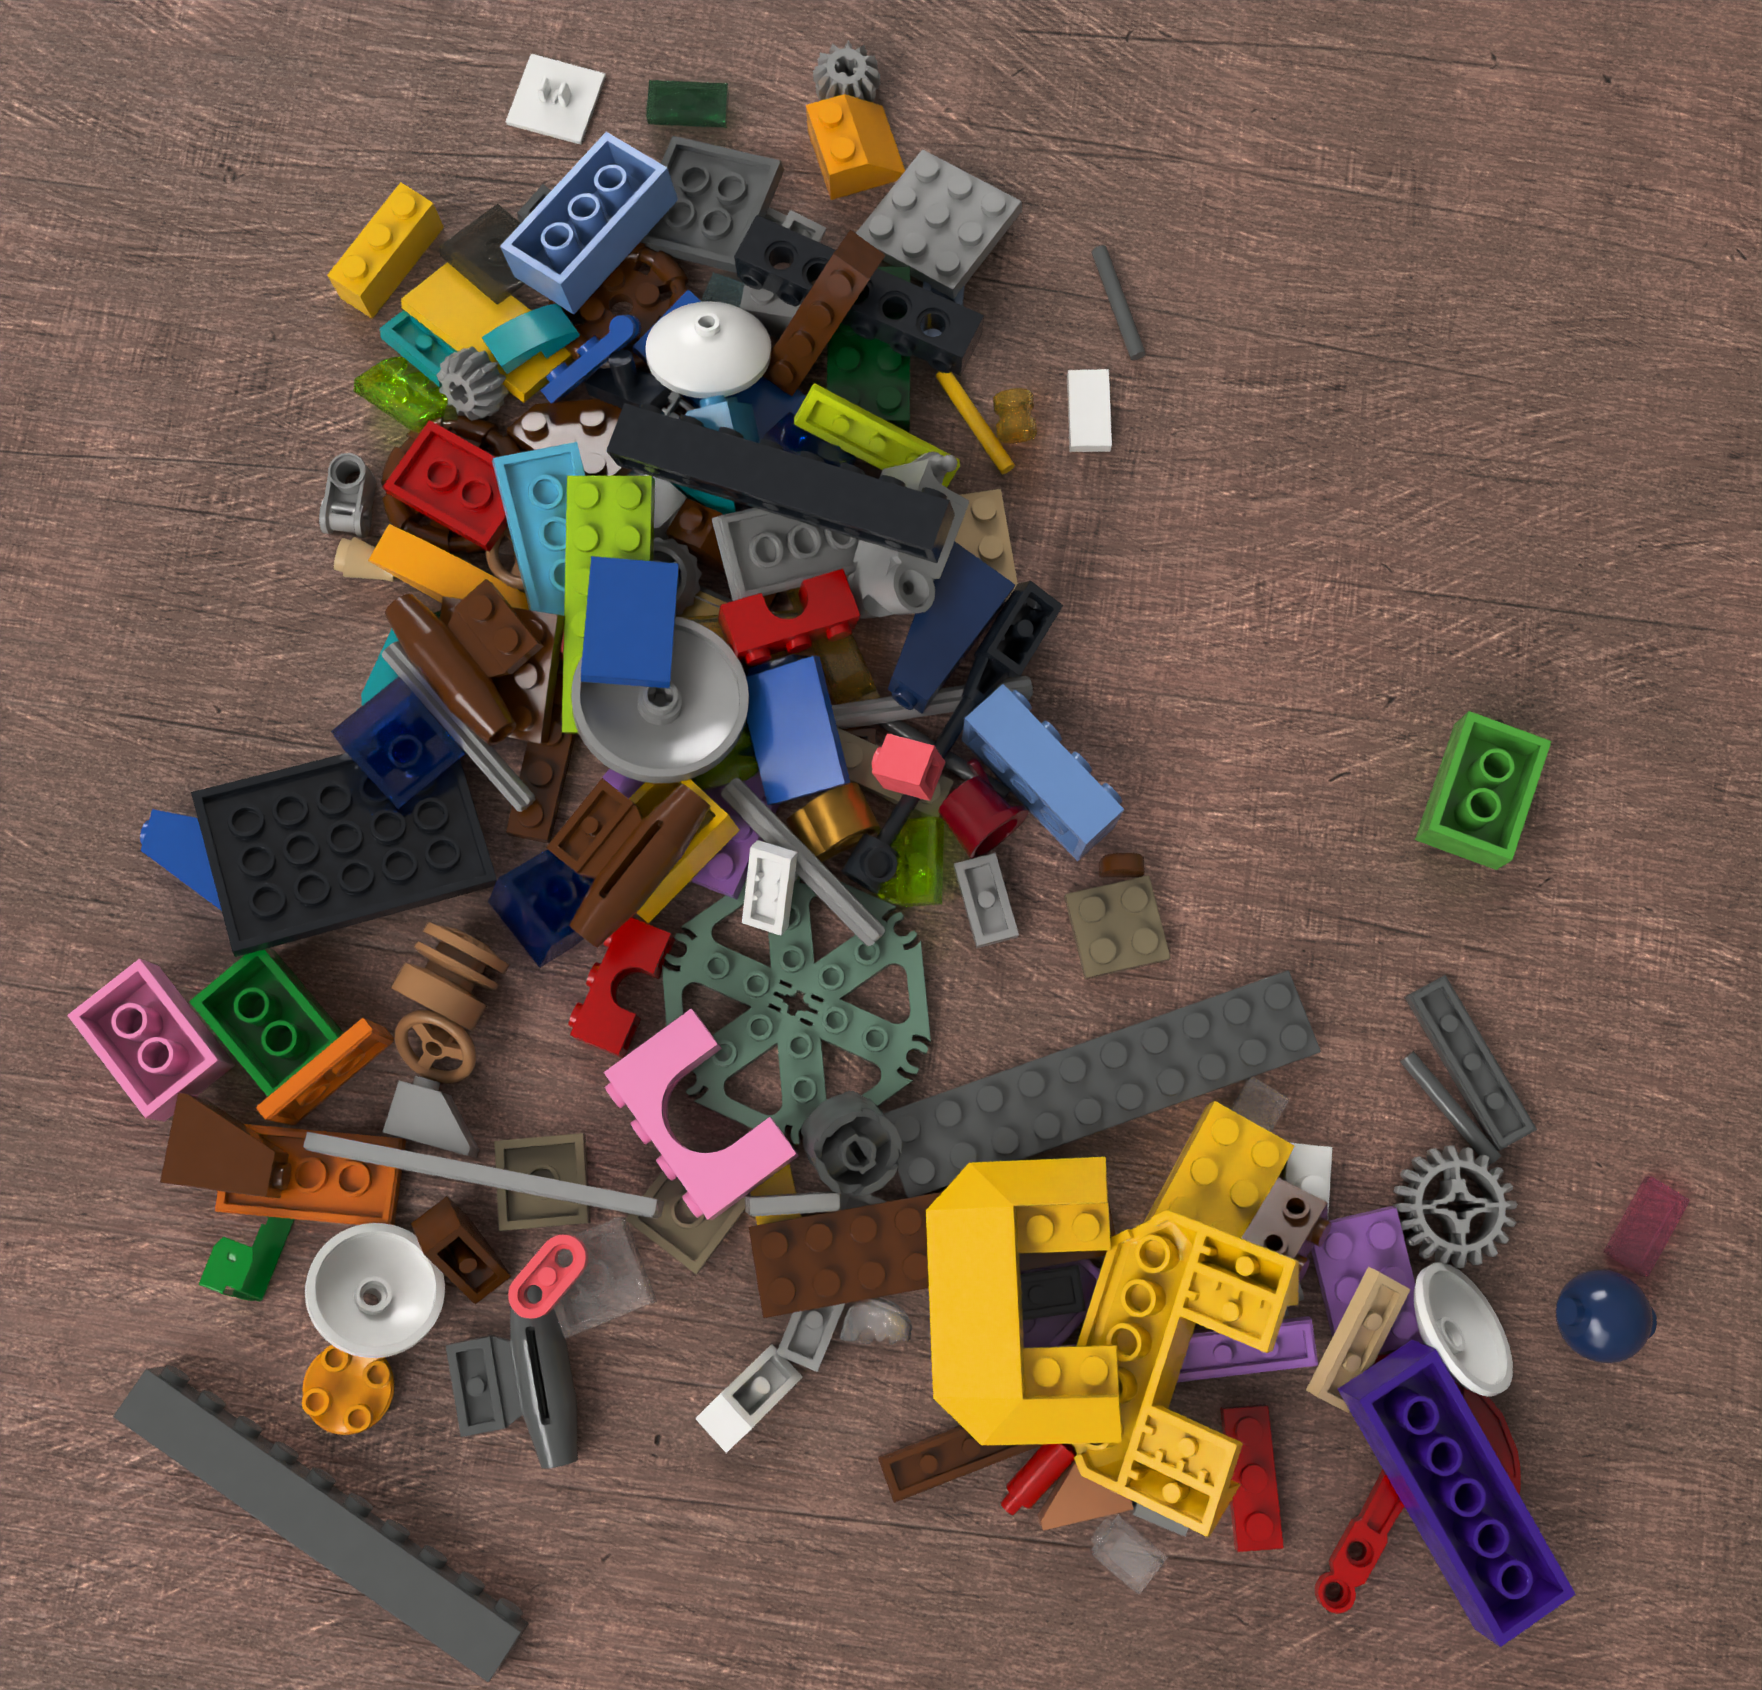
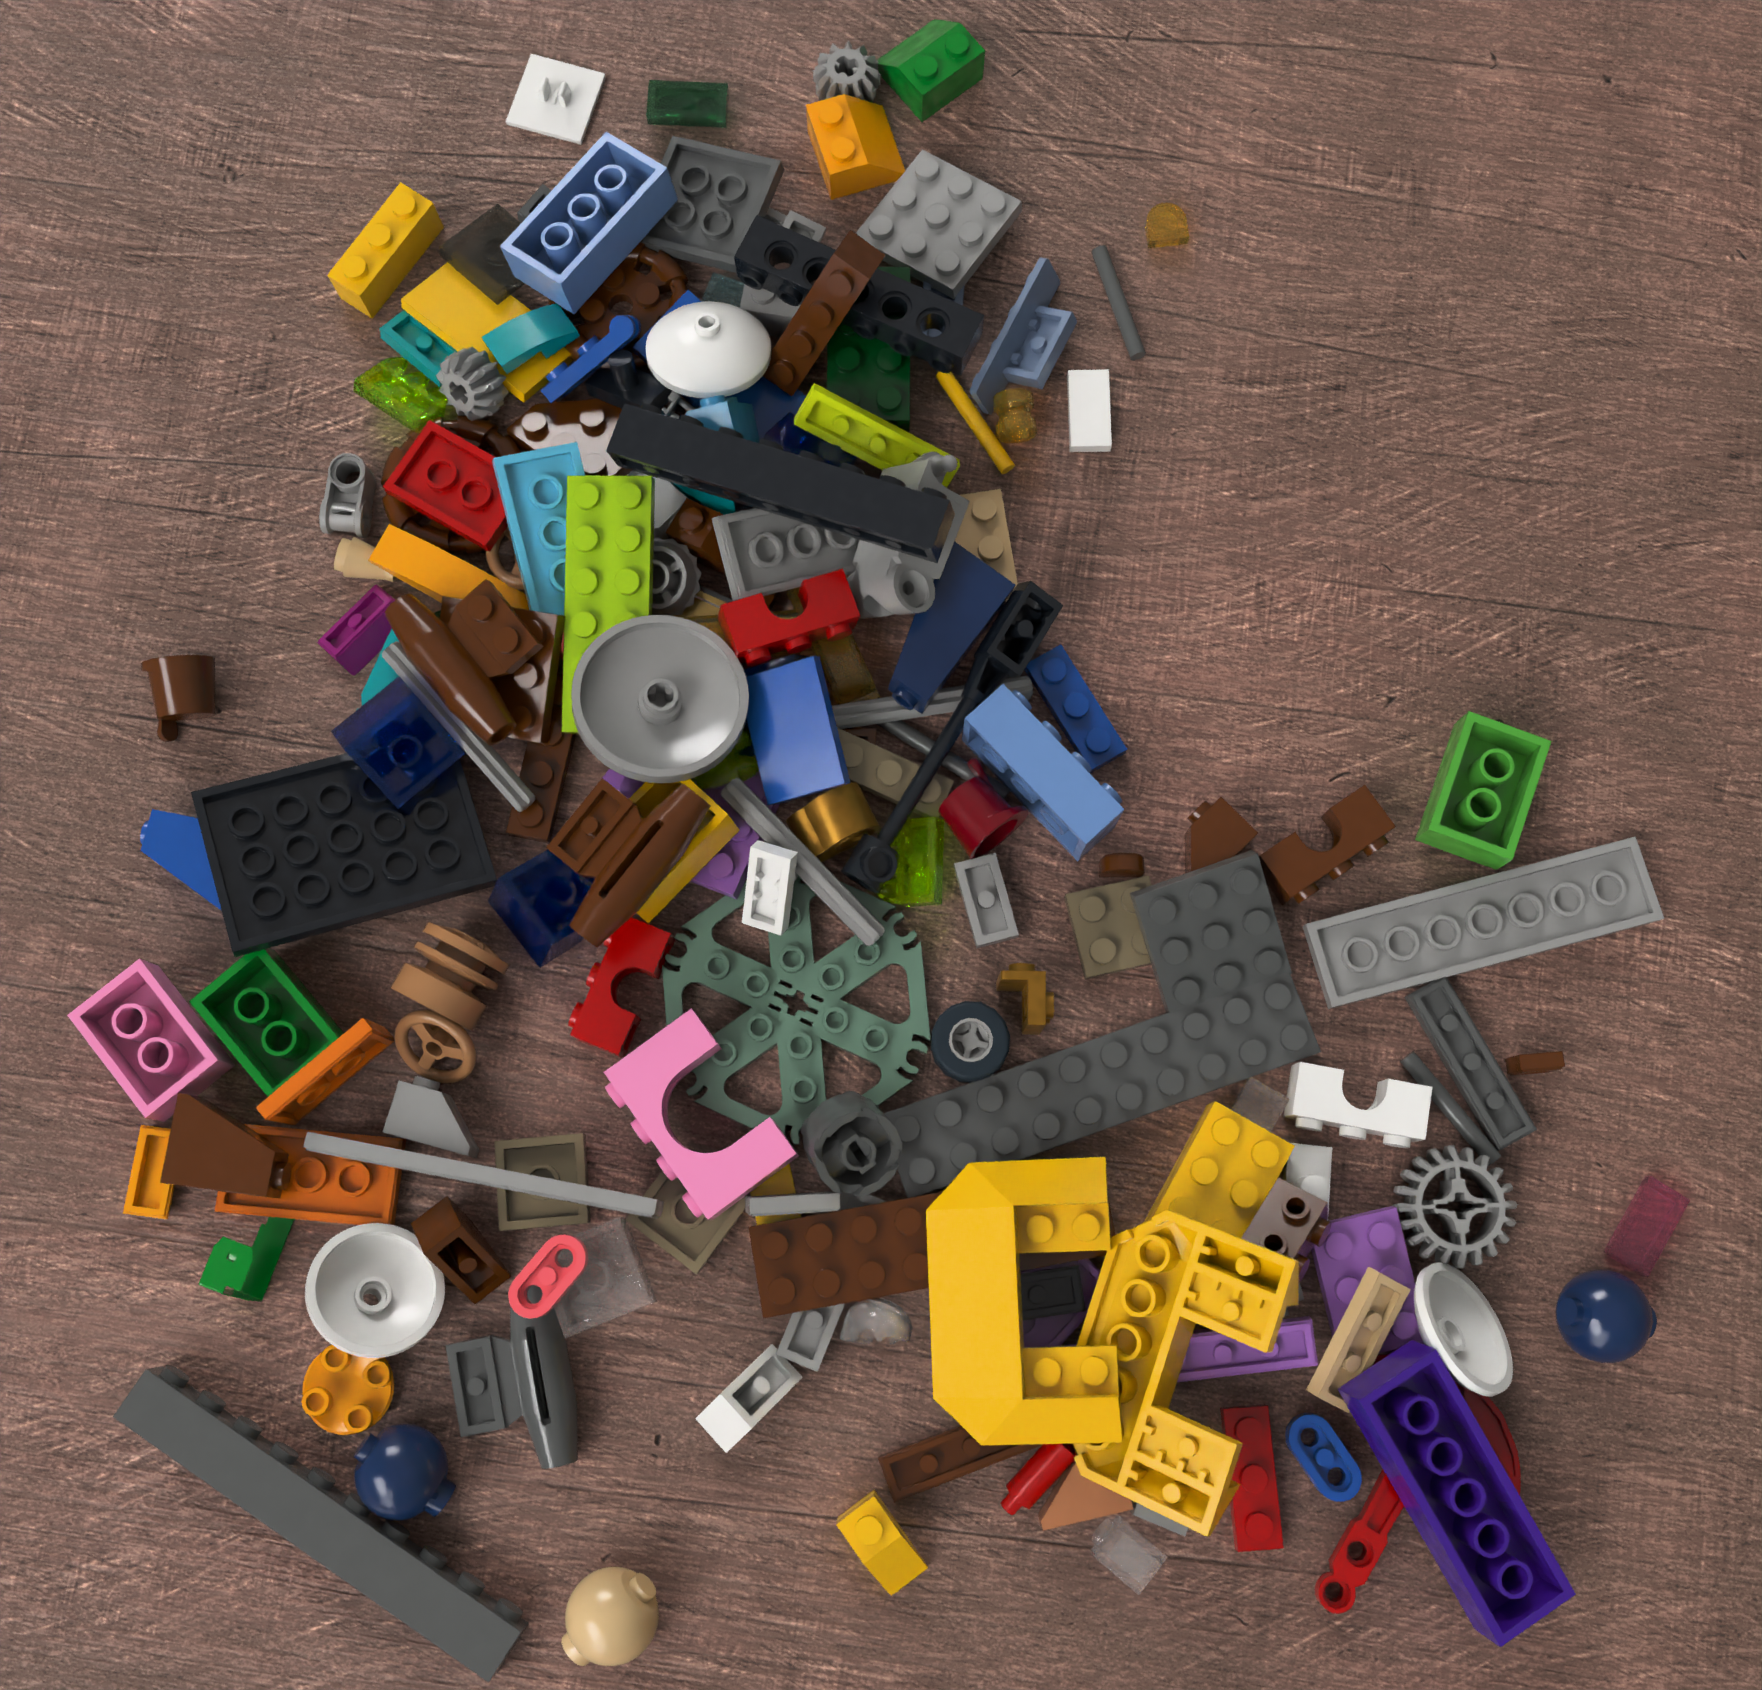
(145, 1192): none -> light orange tile
(181, 690): none -> reddish brown hat
(360, 632): none -> magenta slope
(402, 1473): none -> dark blue brick
(610, 1617): none -> tan brick
(629, 622): blue tile -> none
(881, 1543): none -> yellow slope
(908, 766): coral brick -> none
(933, 66): none -> green slope
(976, 1028): none -> black wheel
(1028, 341): none -> sand blue bracket
(1036, 1002): none -> pearl gold bracket
(1075, 708): none -> blue plate
(1166, 226): none -> clear yellow tile
(1210, 931): none -> dark grey plate
(1215, 835): none -> reddish brown slope
(1322, 1455): none -> blue plate
(1355, 826): none -> reddish brown arch
(1397, 1112): none -> white arch
(1482, 922): none -> light grey plate
(1535, 1063): none -> reddish brown tile

